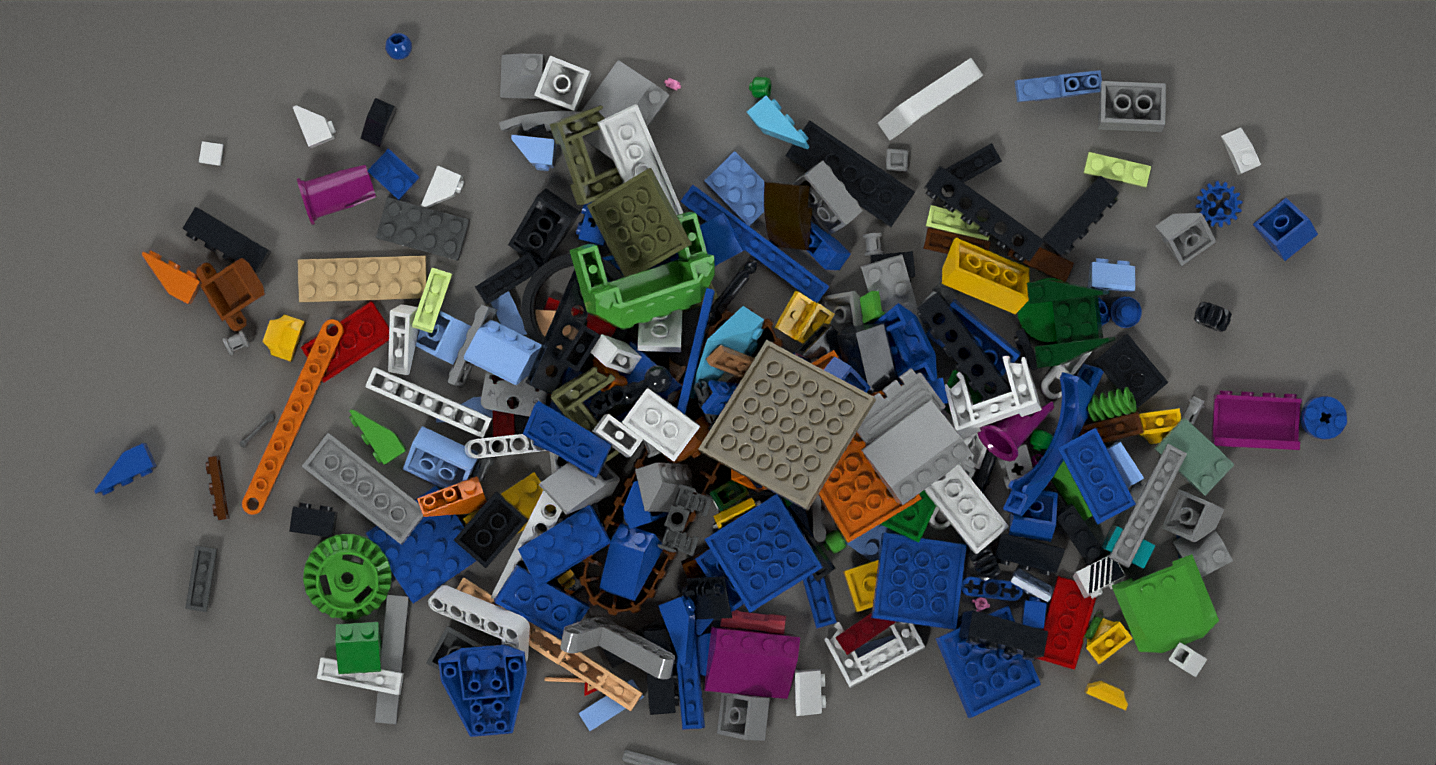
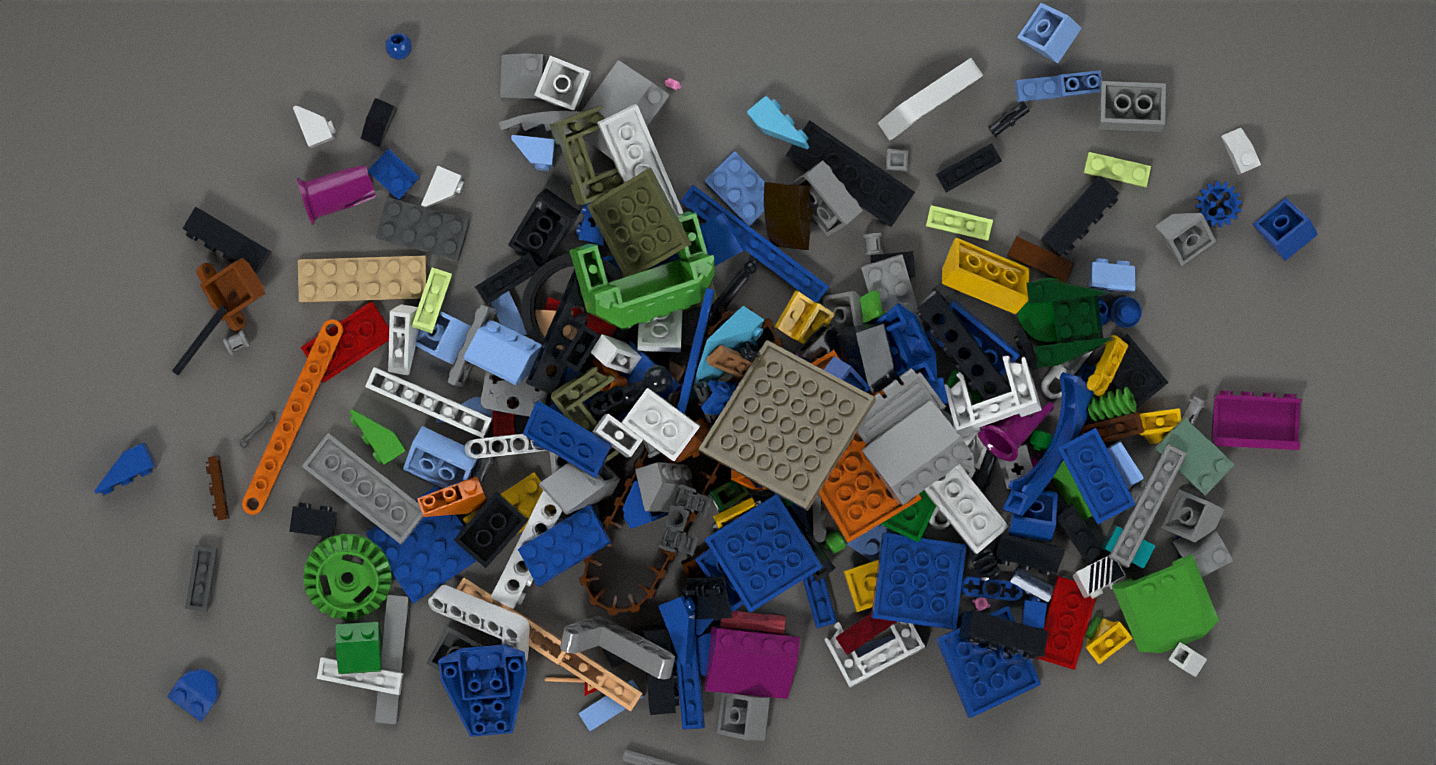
(176, 282): orange slope -> none
(196, 692): none -> blue slope
(200, 339): none -> black piece
(211, 153): white tile -> none
(283, 336): yellow slope -> none
(543, 605): blue plate -> none
(570, 582): leg -> none
(629, 561): blue slope -> none
(750, 351): none -> black bush
(760, 87): green piece -> none
(808, 692): white slope -> none
(826, 249): blue slope -> none
(942, 241): reddish brown plate -> none
(1008, 119): none -> black pin
(1031, 241): black brick -> none
(1049, 32): none -> light blue slope
(1107, 366): none -> yellow hinge
(1107, 693): yellow slope -> none
(1212, 316): black gear -> none
(1335, 420): blue brick -> none

